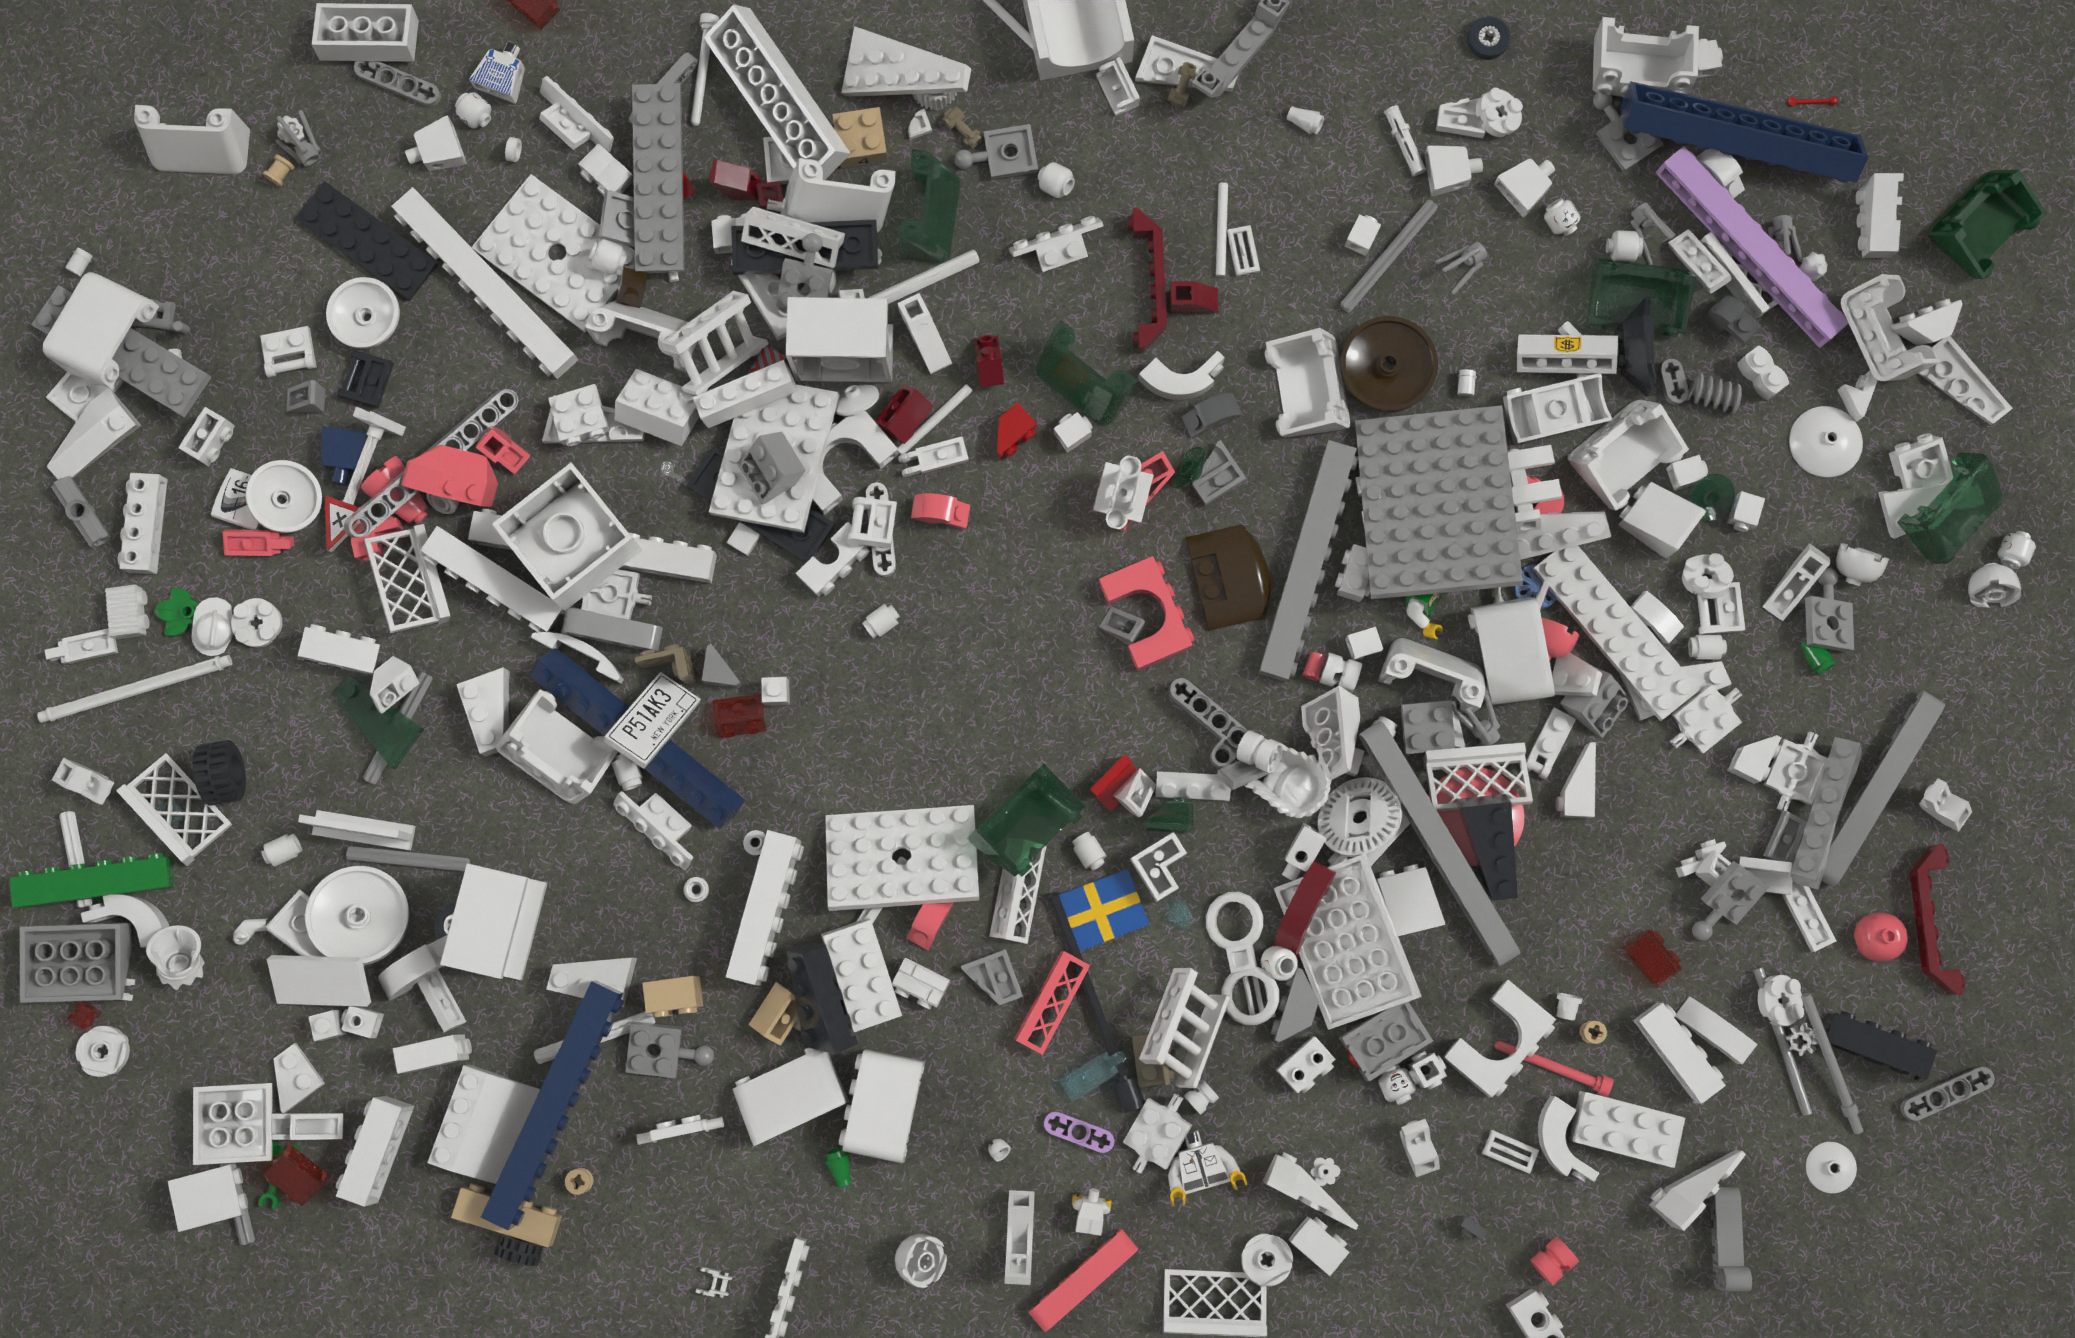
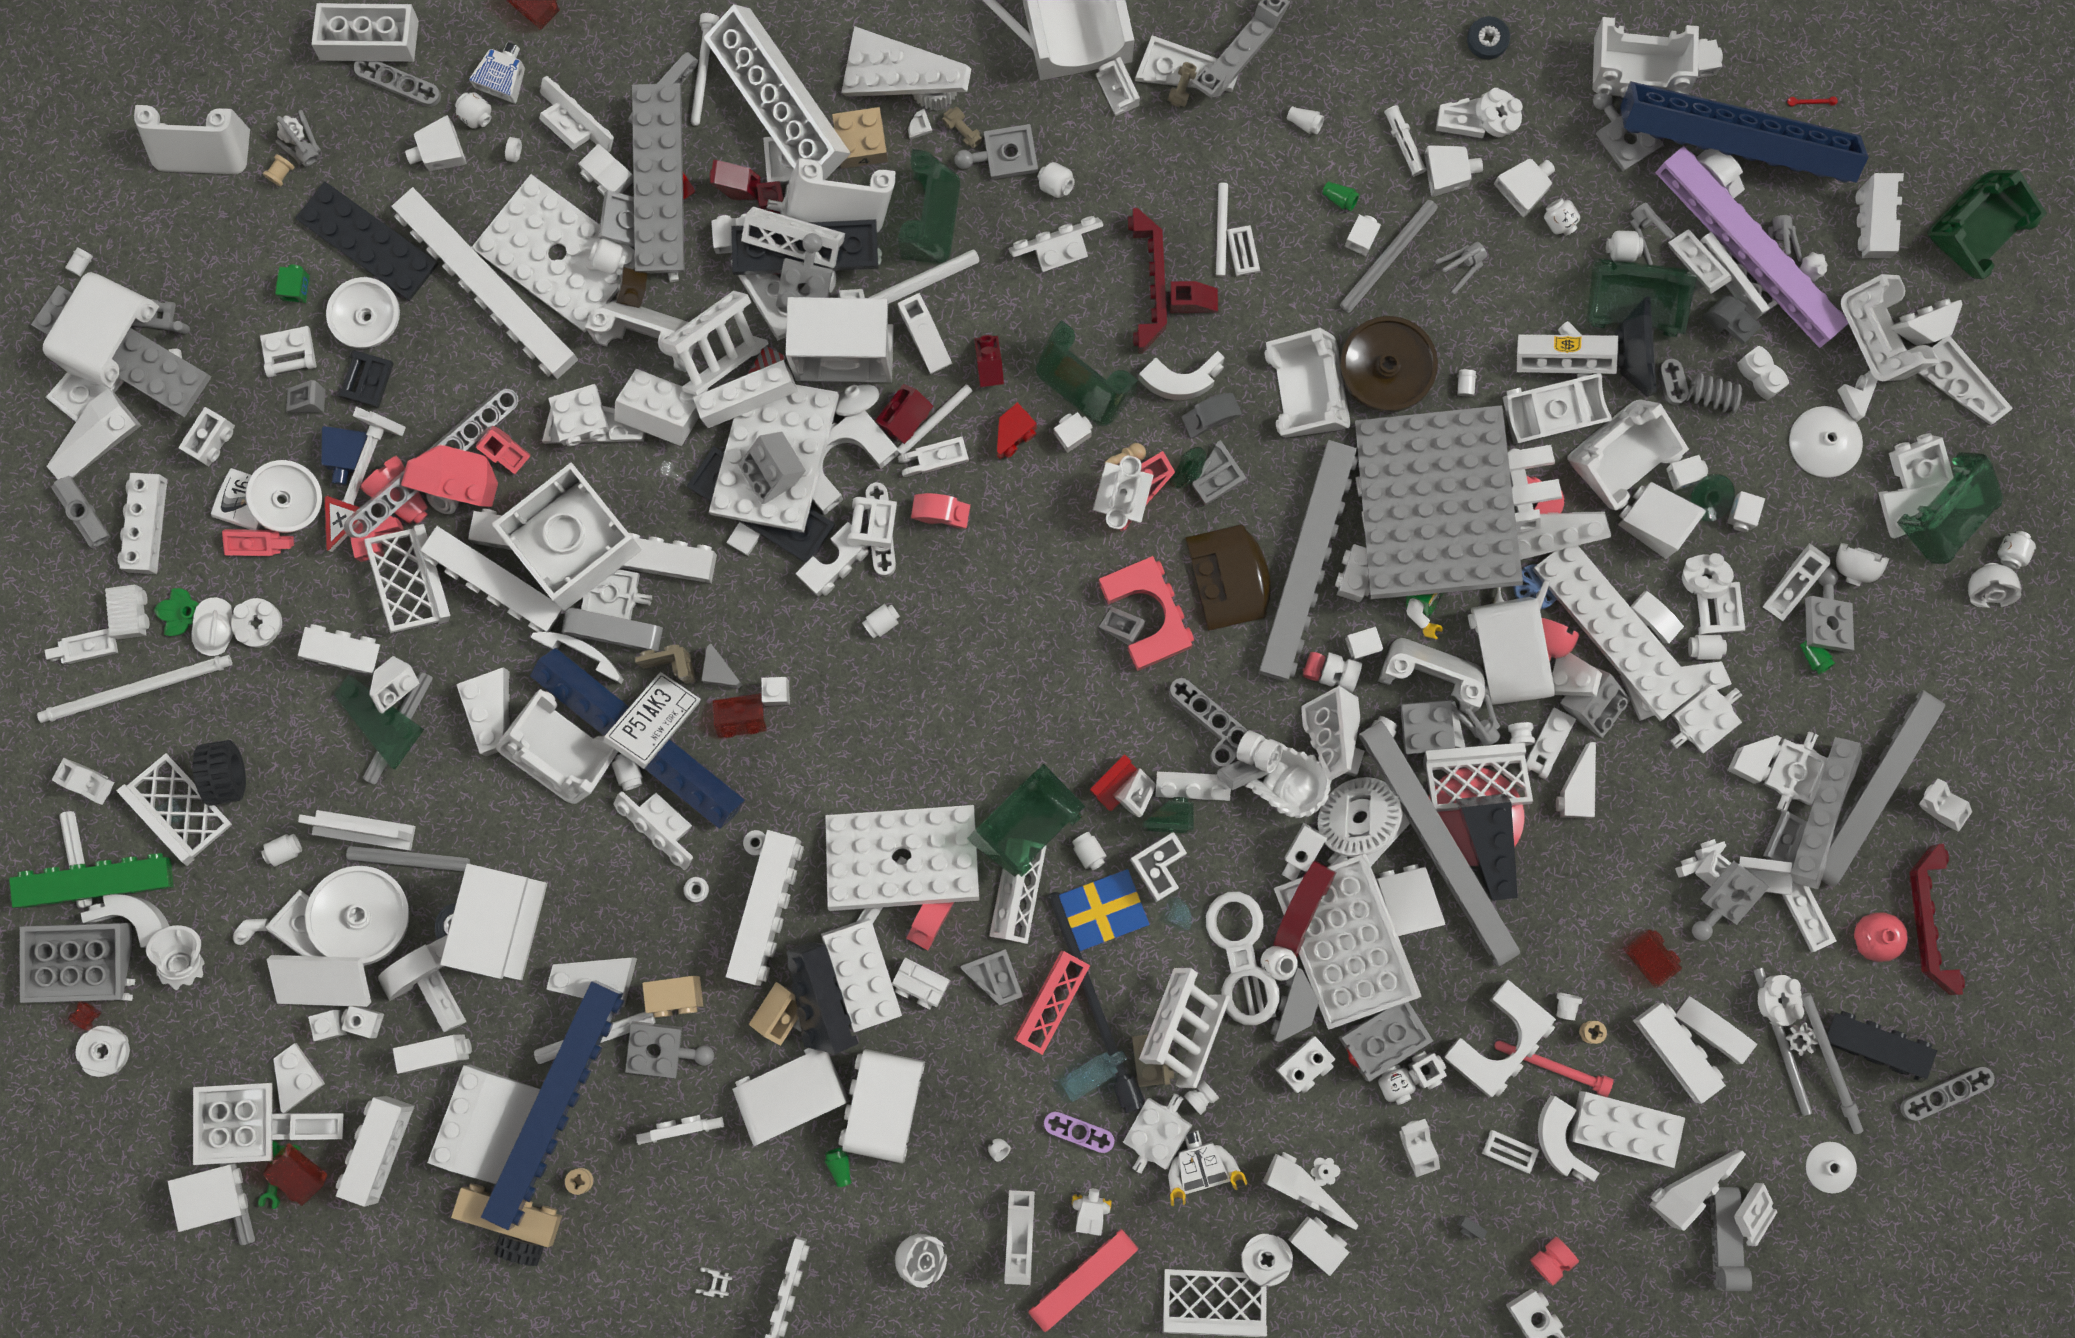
(292, 284): none -> green brick
(1135, 450): none -> tan bar
(1341, 195): none -> green cone
(1521, 733): none -> white wheel
(1755, 1214): none -> white plate

